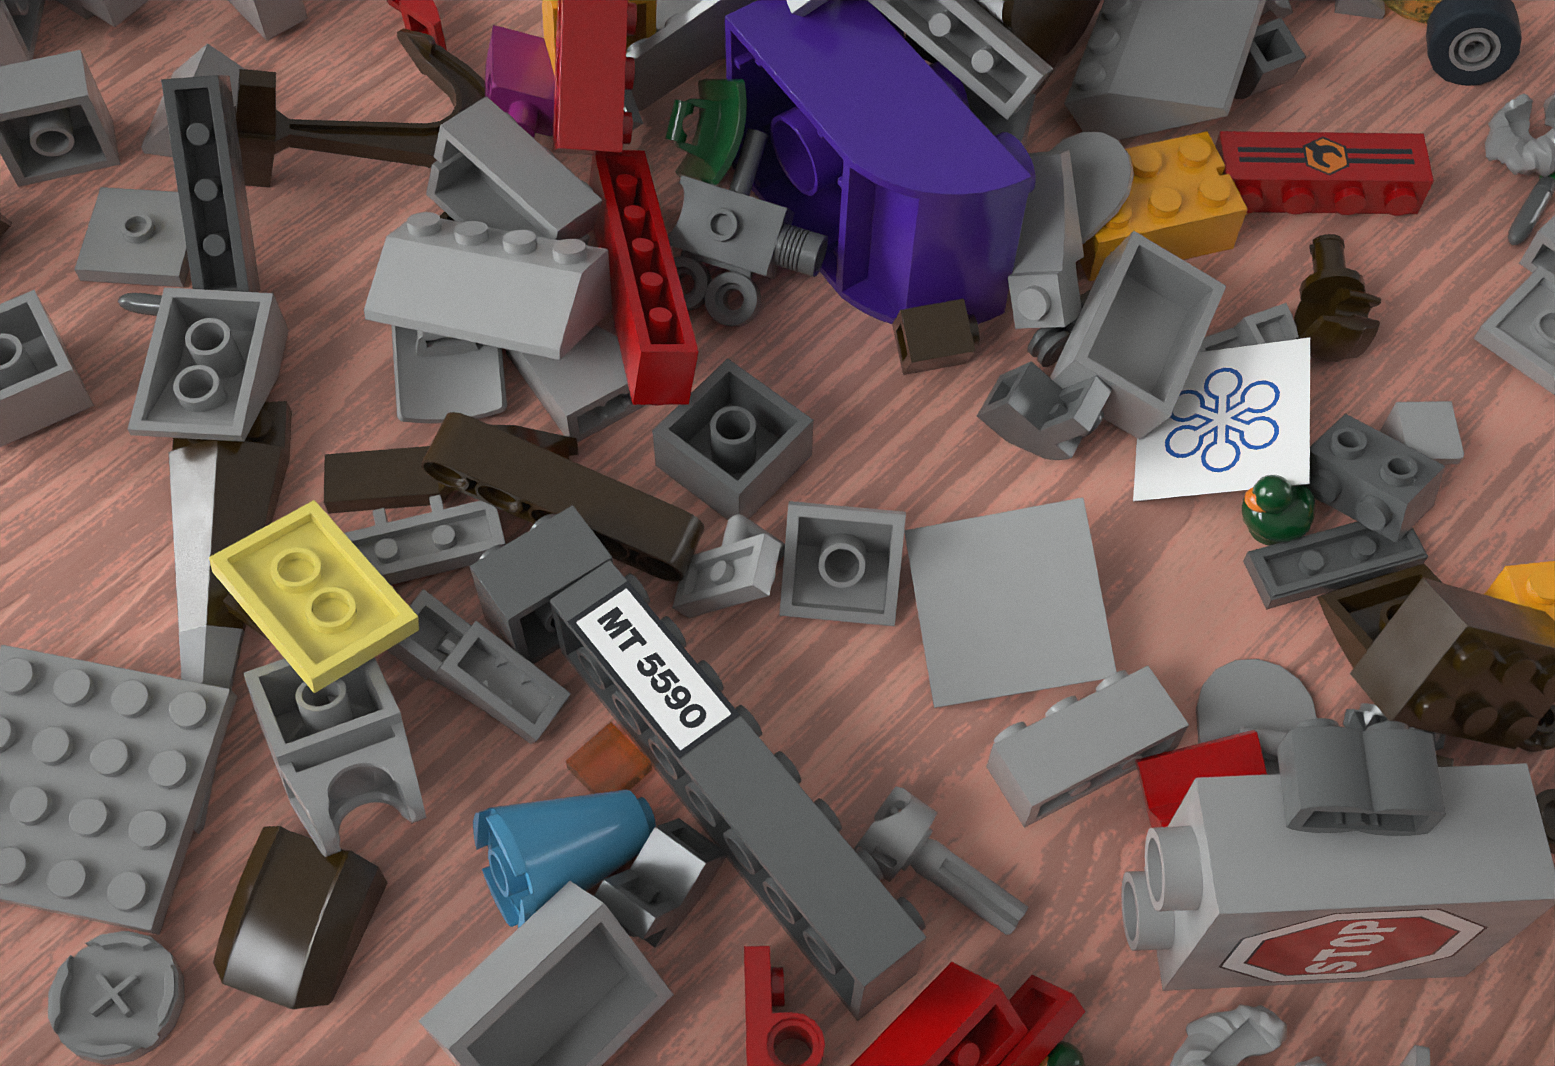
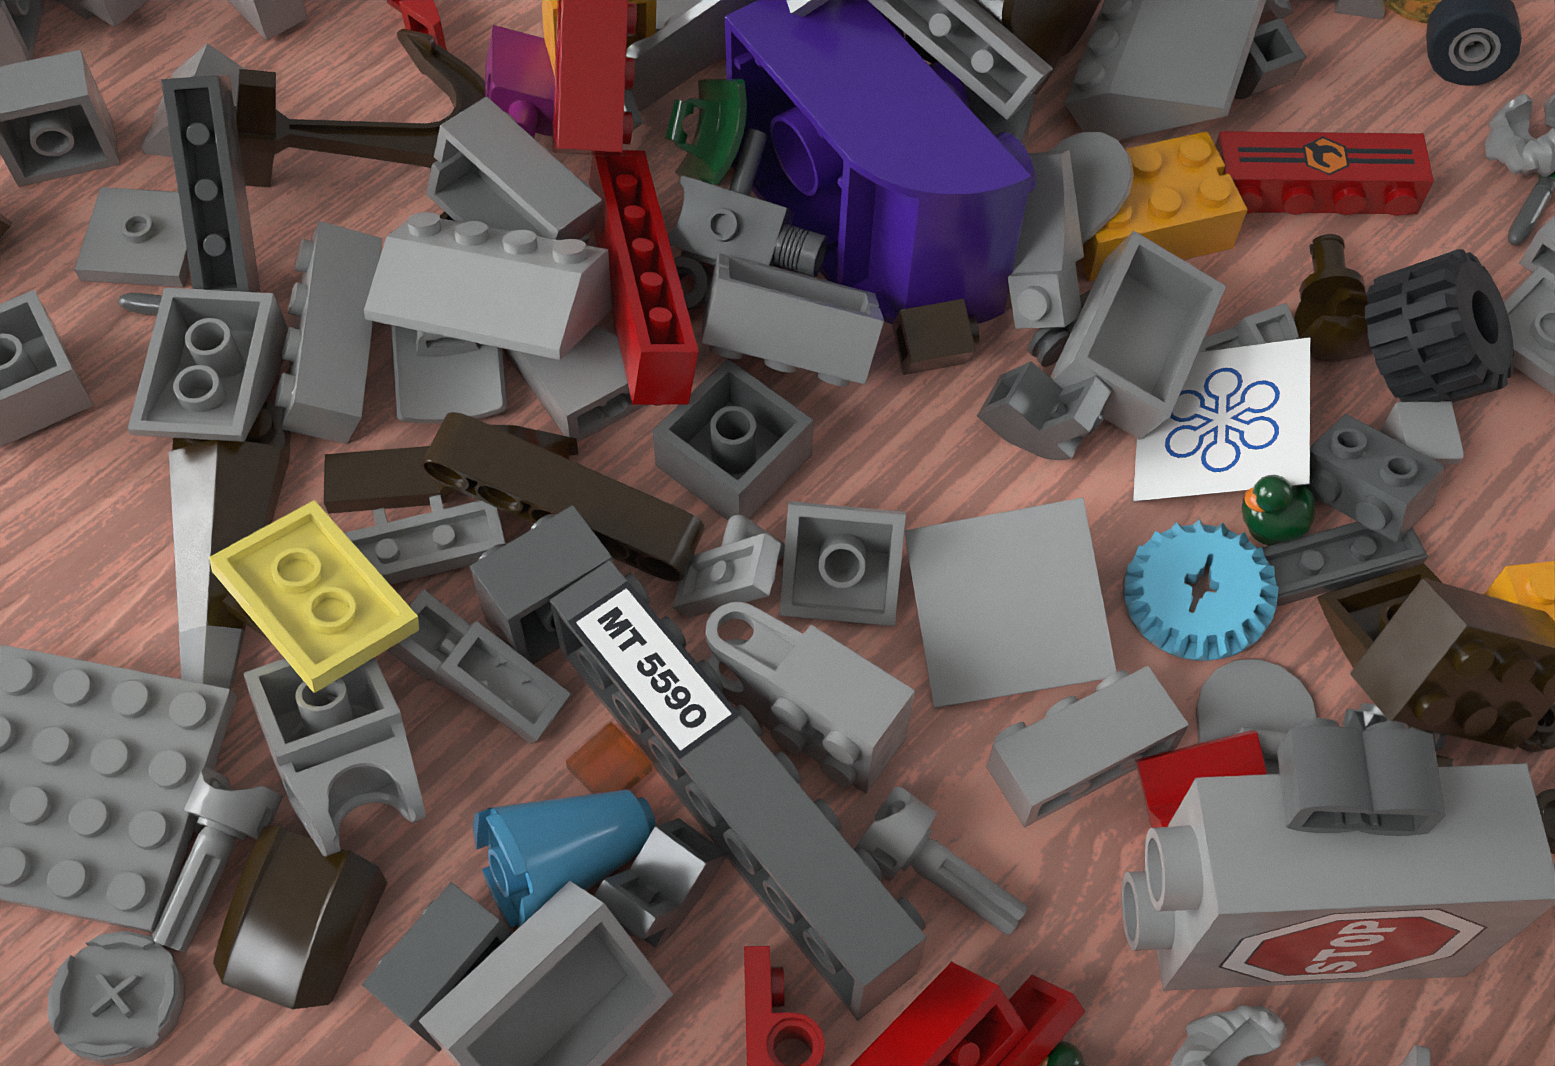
(226, 816): none -> light grey piece
(330, 334): none -> light grey brick
(435, 956): none -> dark grey brick
(791, 320): none -> light grey piece
(813, 694): none -> light grey brick
(1222, 620): none -> medium azure gear
(1440, 330): none -> black wheel

